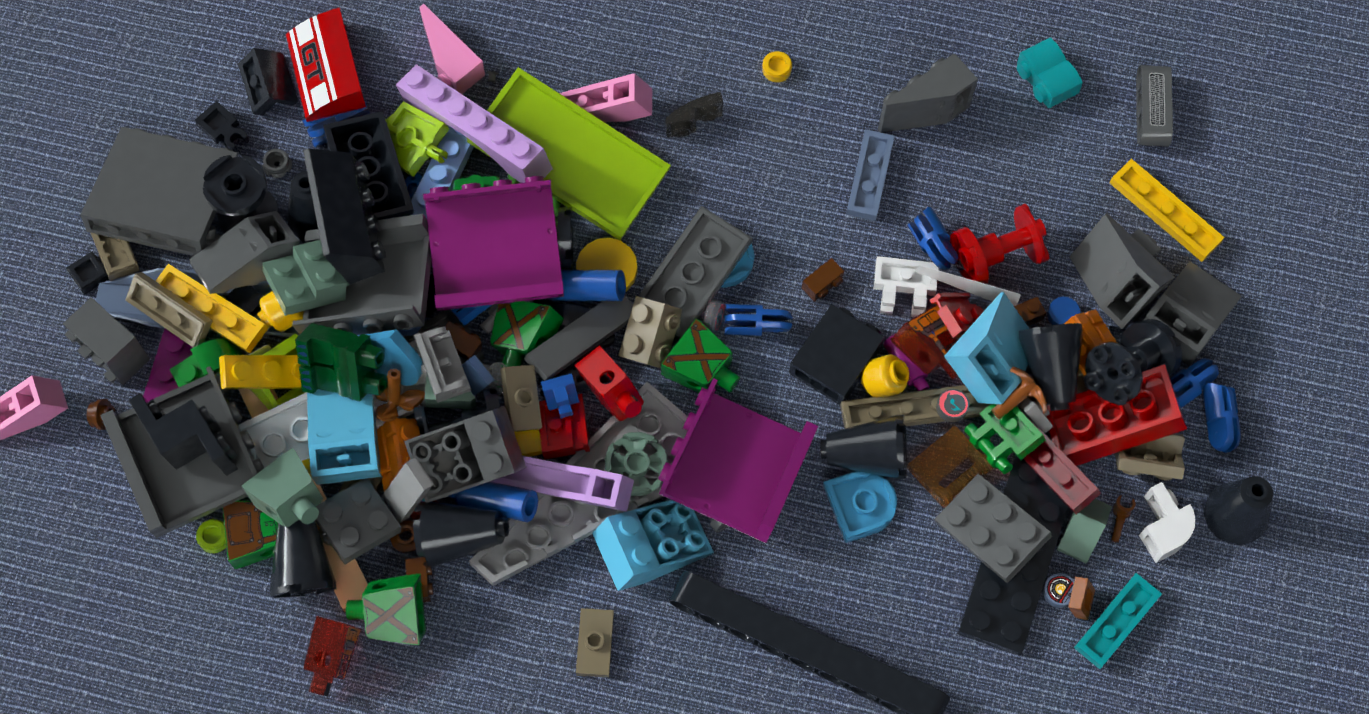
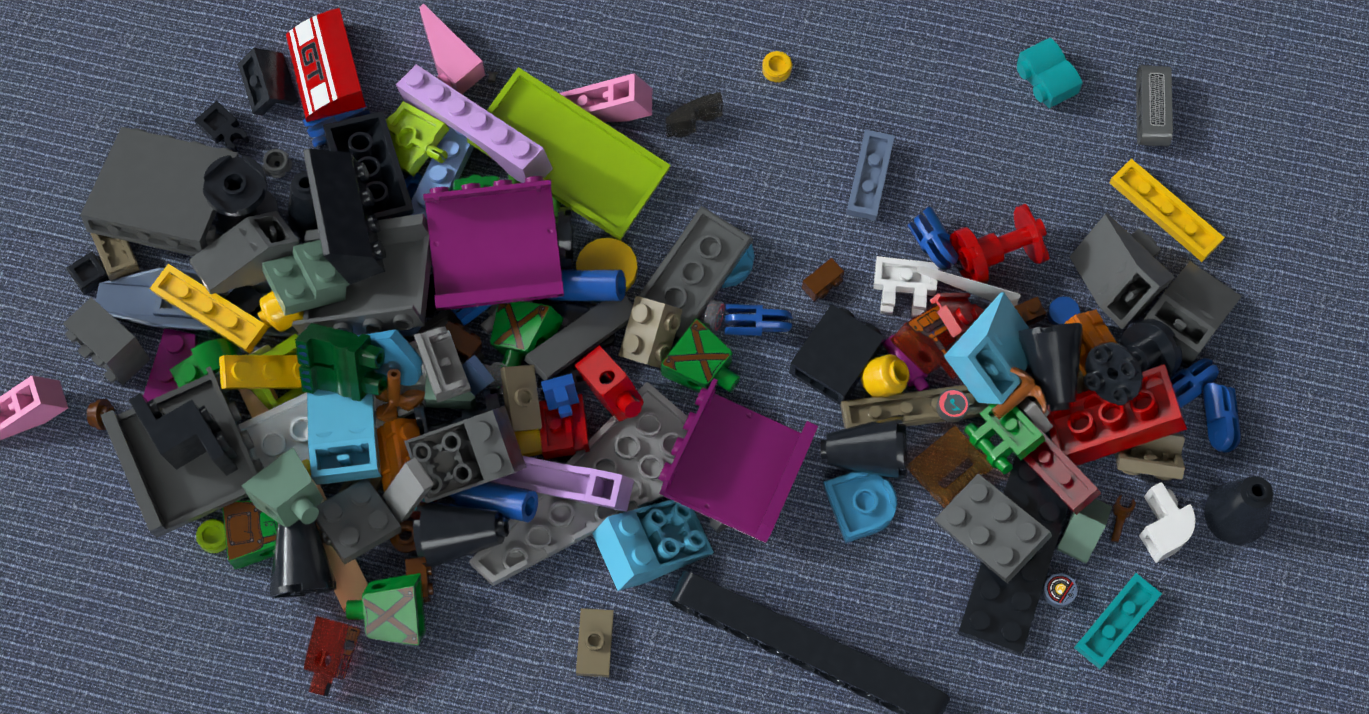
(168, 310): dark tan tile -> none
(636, 461): sand green piece -> none
(930, 97): dark grey slope -> none
(1081, 598): dark orange tile -> none

